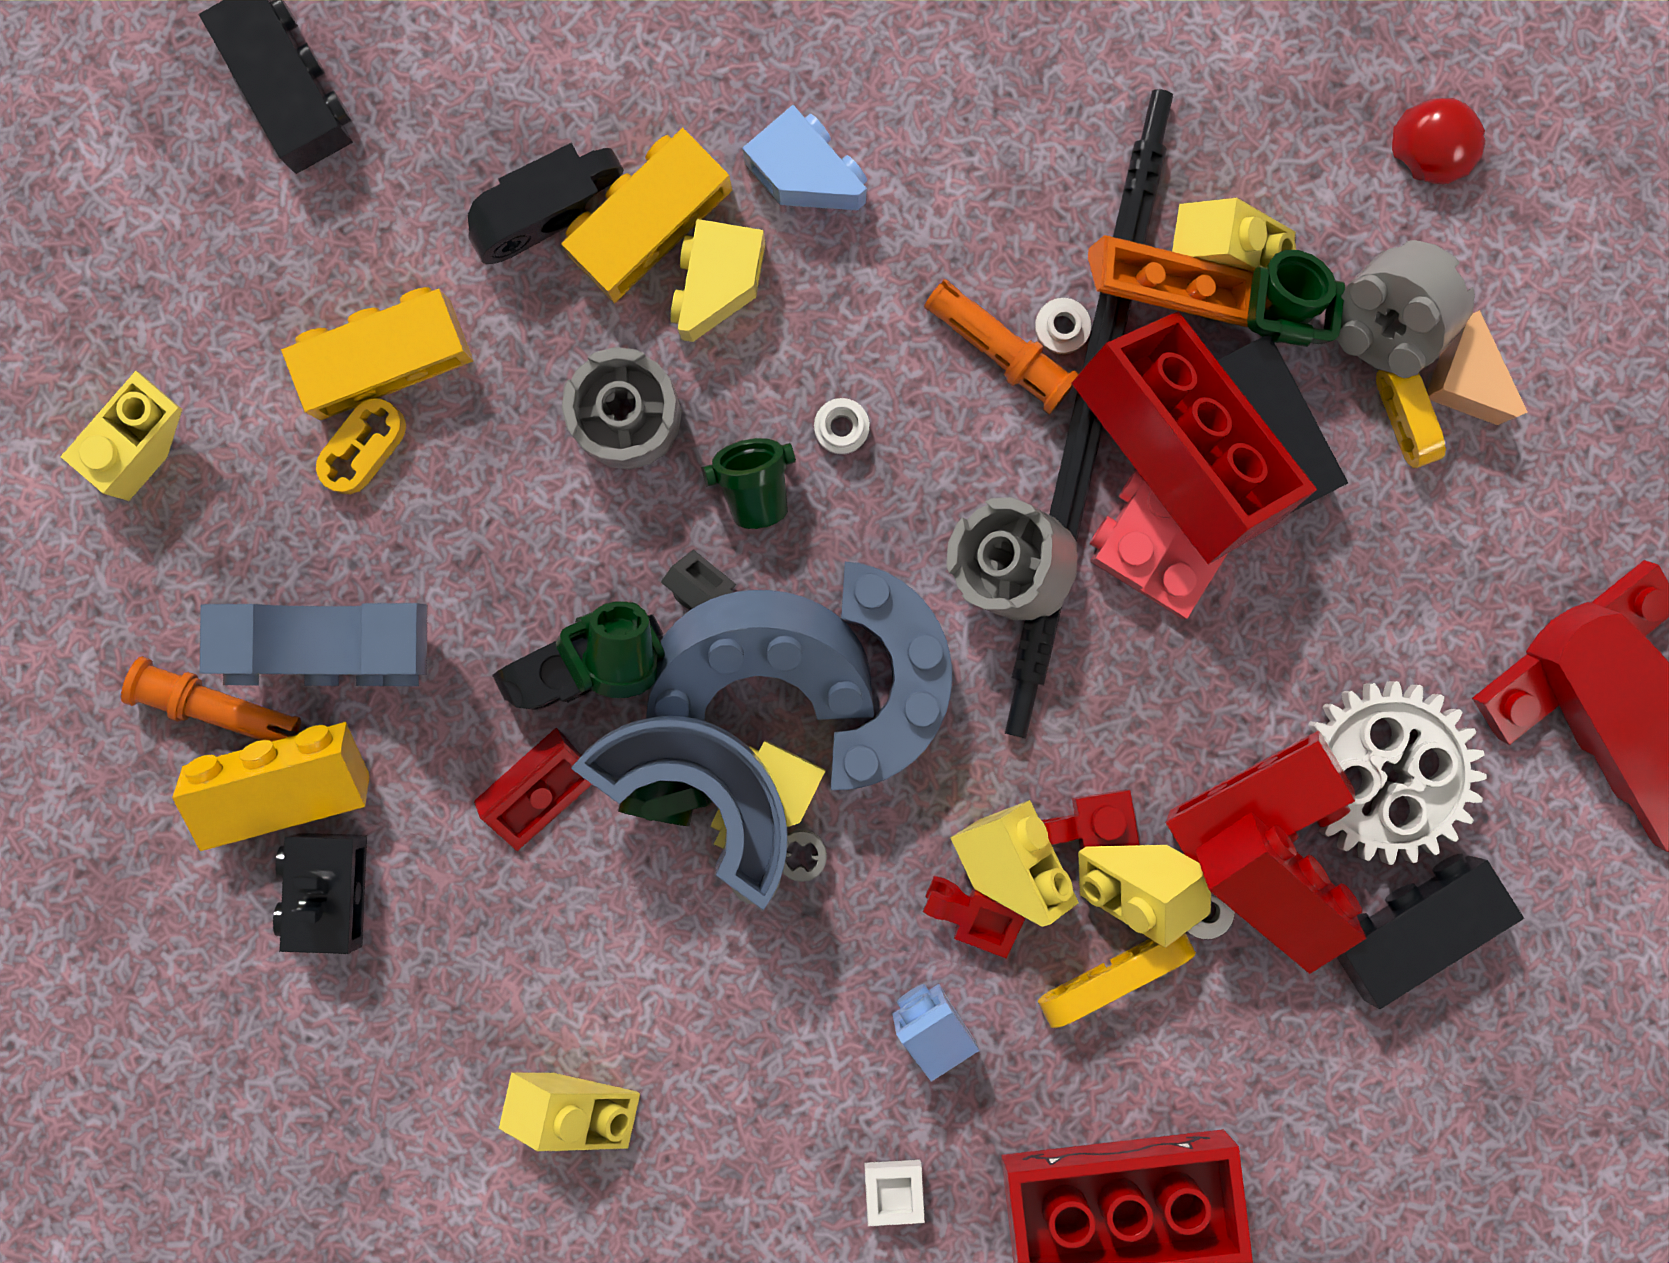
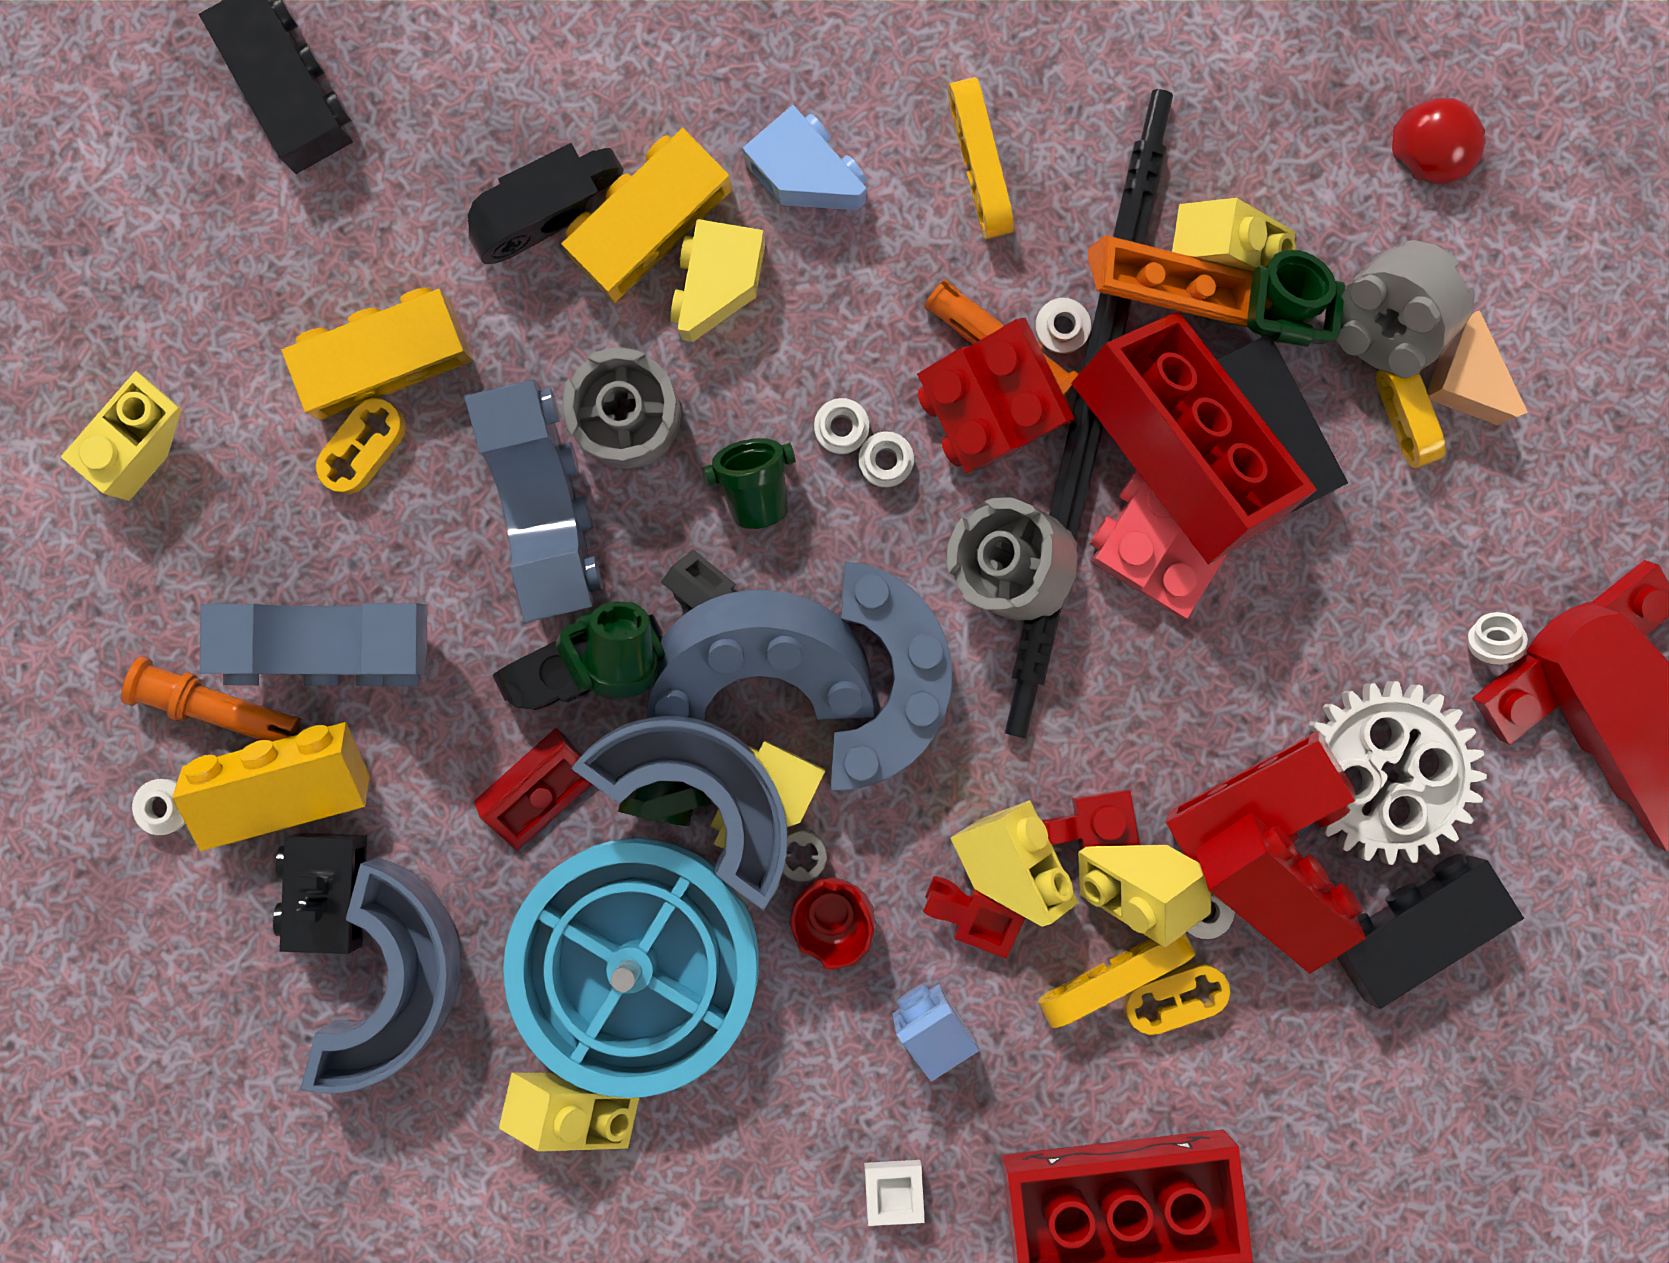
(143, 810): none -> white plate
(420, 989): none -> sand blue brick
(538, 499): none -> sand blue brick
(631, 968): none -> medium azure wheel
(833, 922): none -> red hair
(891, 442): none -> white plate
(981, 153): none -> yellow beam
(993, 397): none -> red plate
(1180, 1011): none -> yellow beam
(1497, 639): none -> white plate

